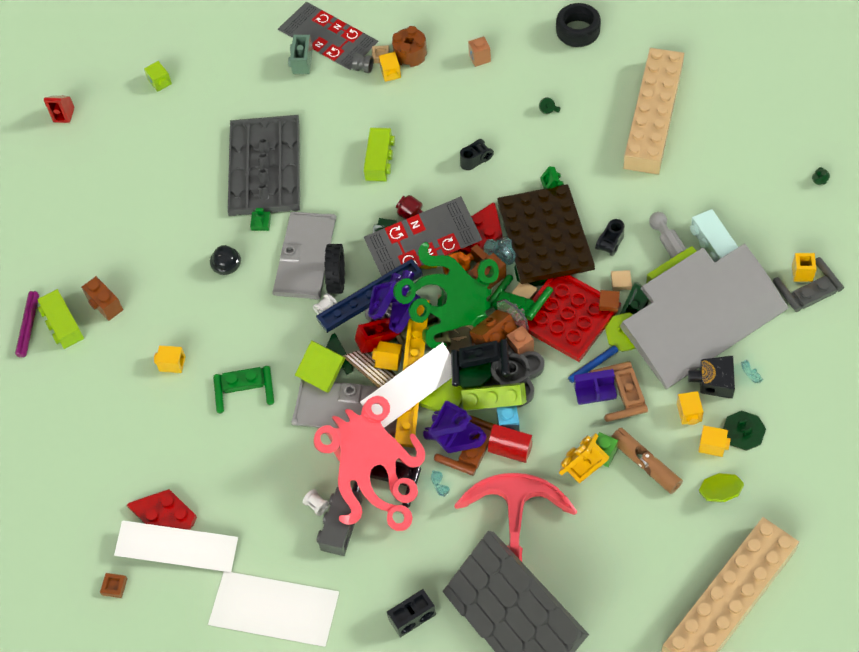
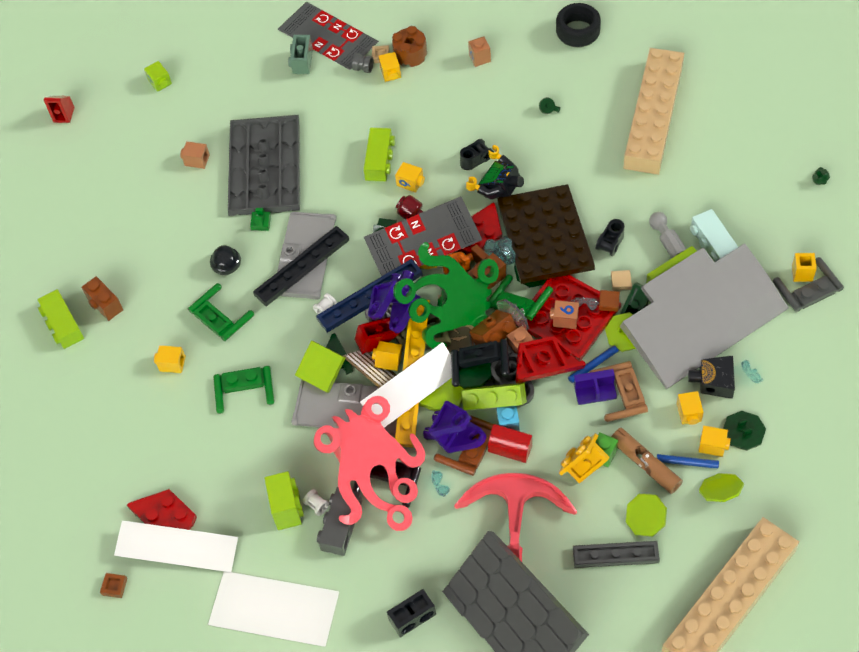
(27, 324): magenta axle -> none
(195, 154): none -> nougat brick
(215, 319): none -> green plate
(284, 500): none -> lime brick
(301, 266): none -> black plate
(334, 268): black tyre -> none
(409, 177): none -> yellow brick
(499, 179): none -> torso
(525, 290): tan tile -> none
(544, 359): none -> red wing
(550, 178): green tile -> none
(565, 314): none -> nougat brick
(592, 303): none -> clear light blue piece
(616, 554): none -> dark grey tile
(646, 515): none -> lime piece
(688, 461): none -> blue piece

